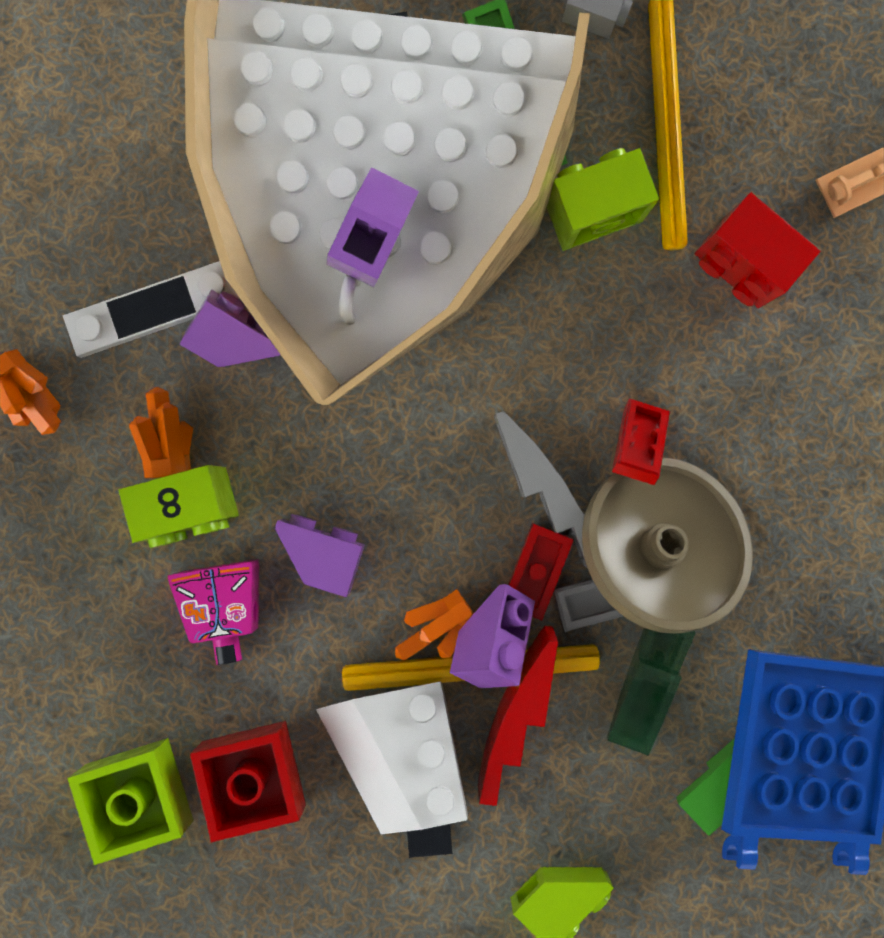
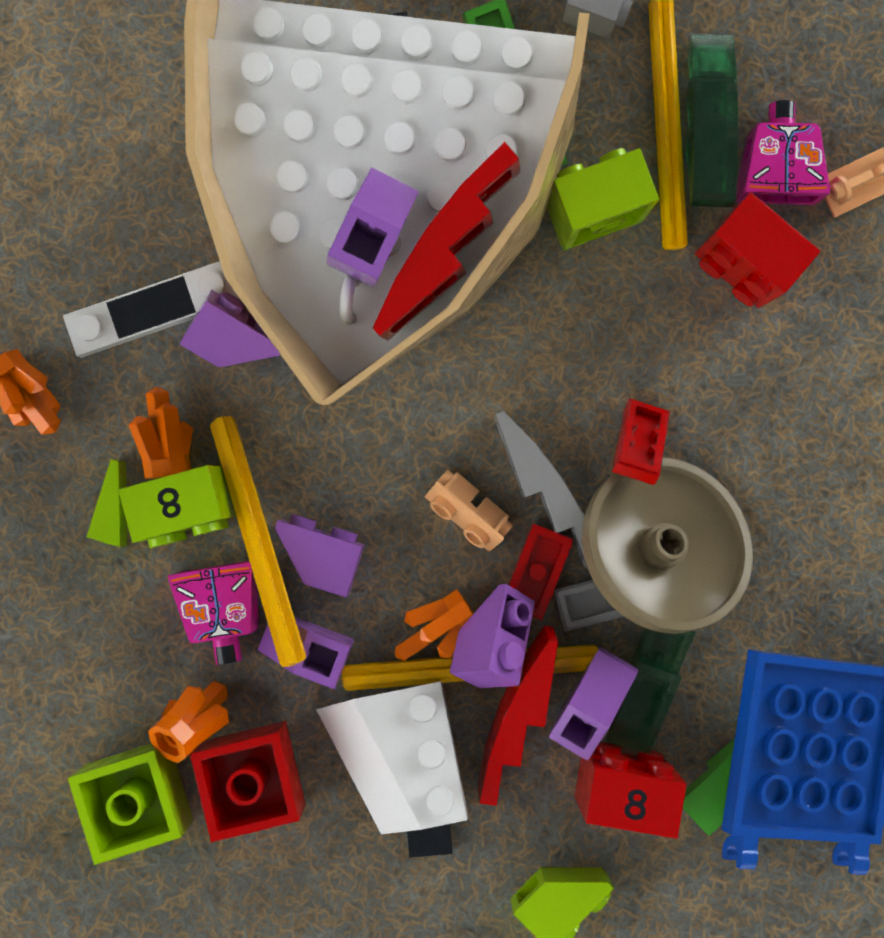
(109, 520): none -> lime piece
(189, 721): none -> orange rock
(258, 542): none -> yellow axle
(324, 651): none -> medium lavender slope
(433, 261): none -> red slope
(481, 525): none -> light nougat hinge
(593, 703): none -> medium lavender slope
(630, 791): none -> red brick
(712, 121): none -> clear green slope
(784, 160): none -> dark pink torso

